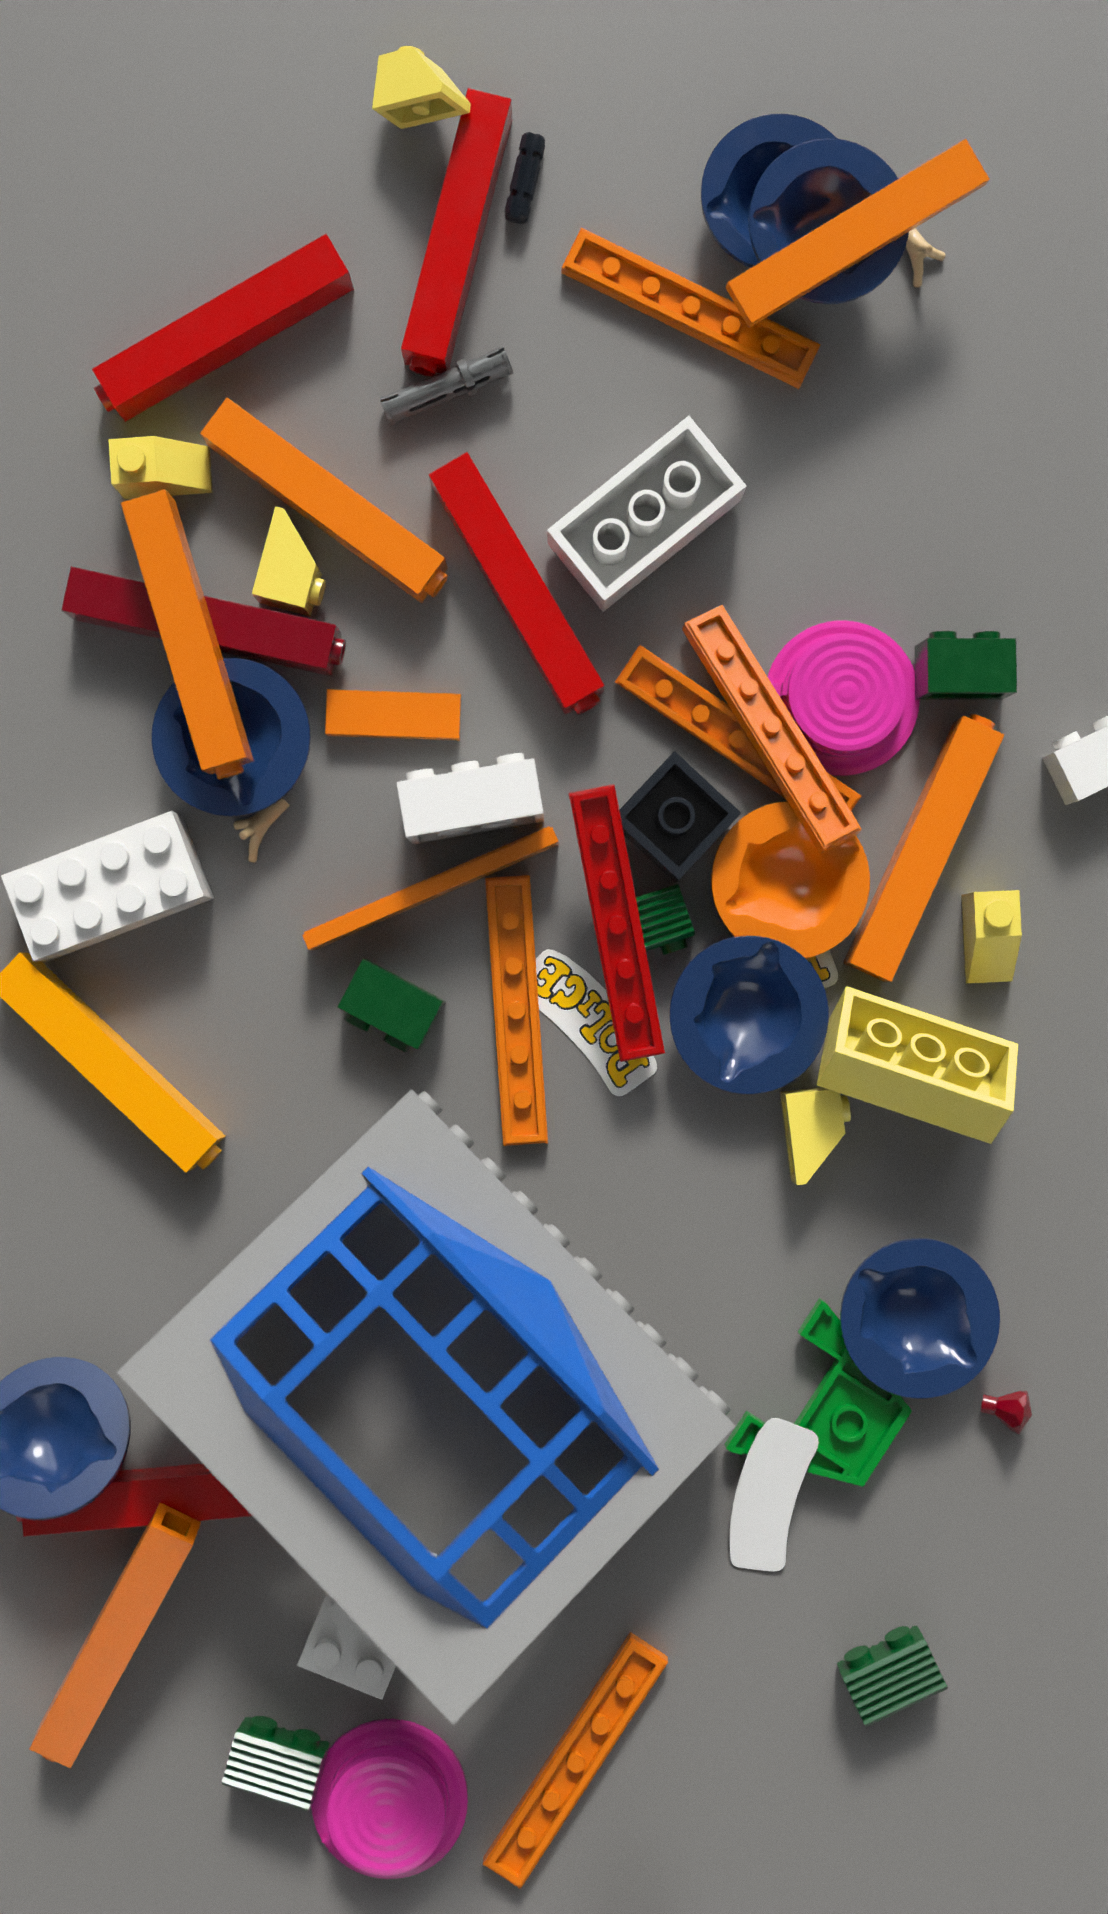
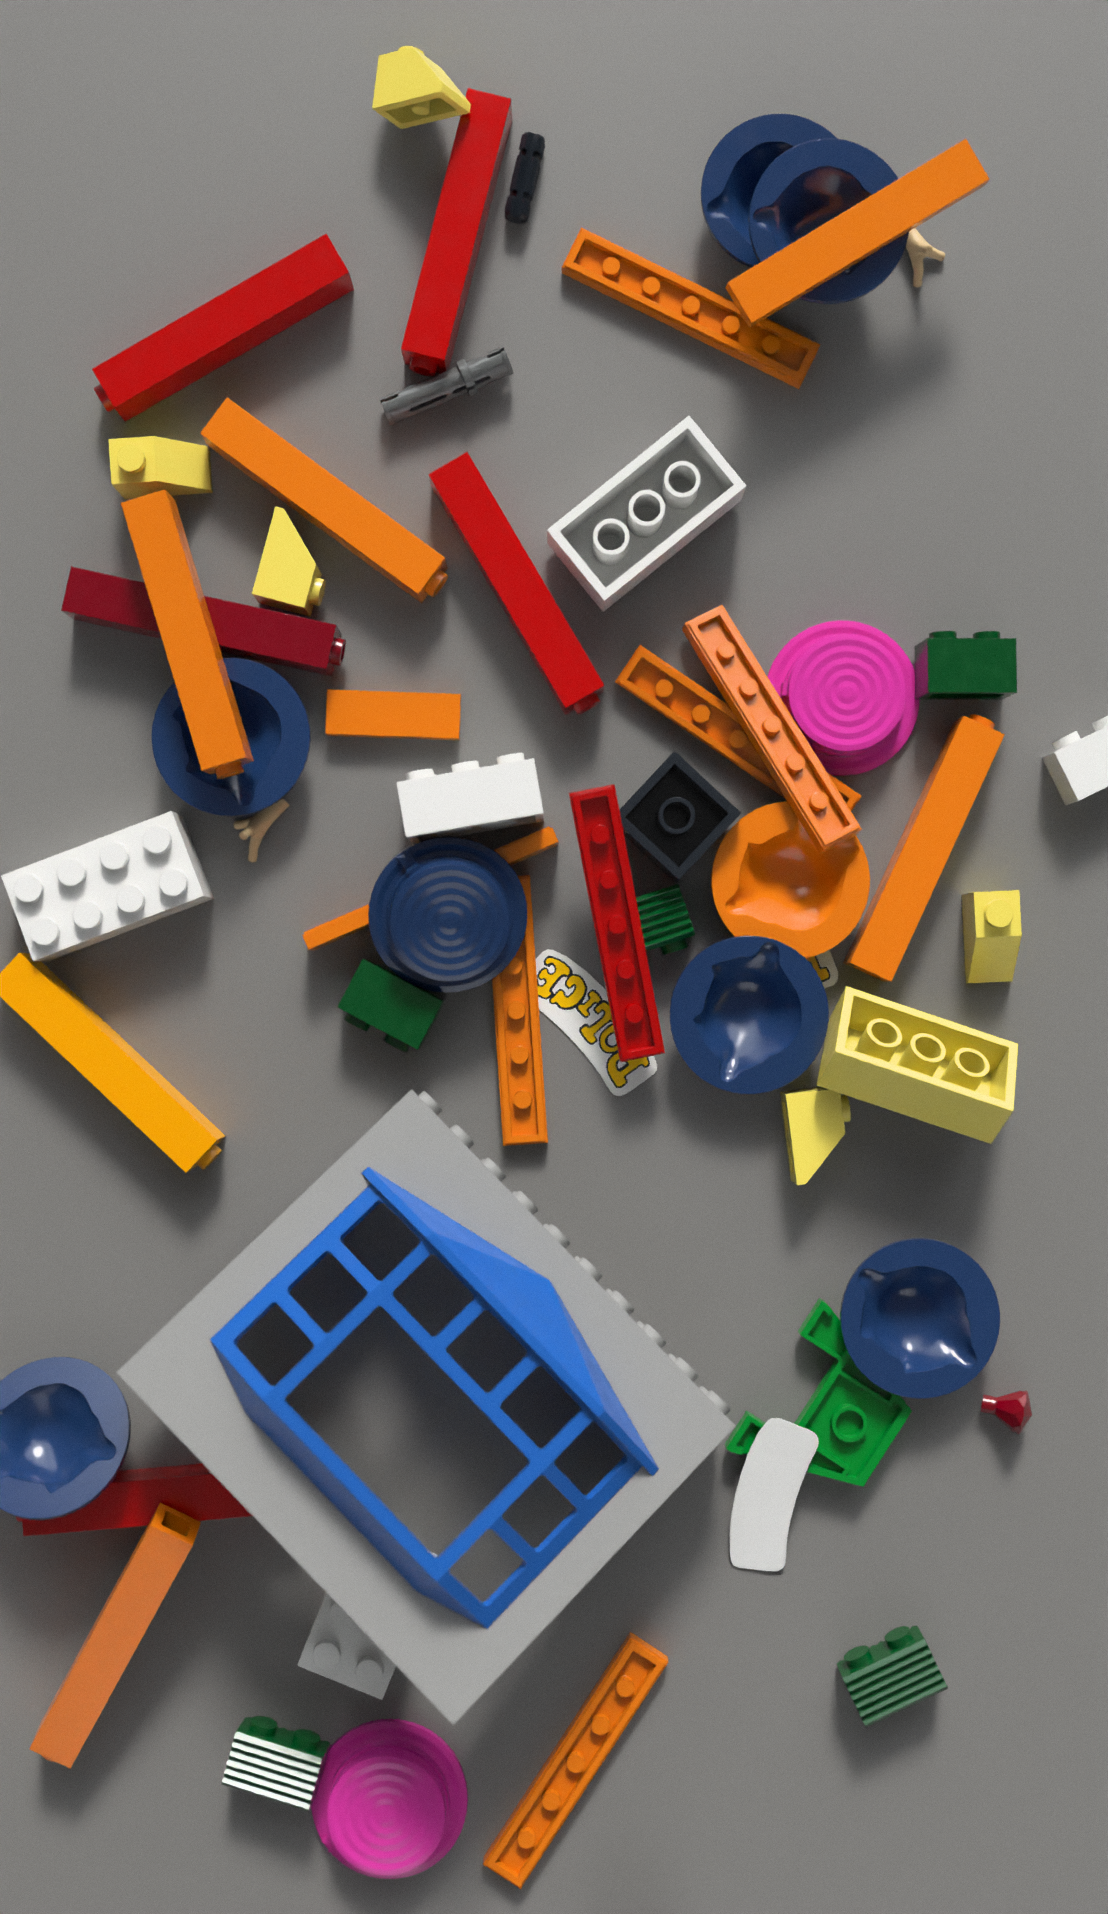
(447, 914): none -> dark blue piece

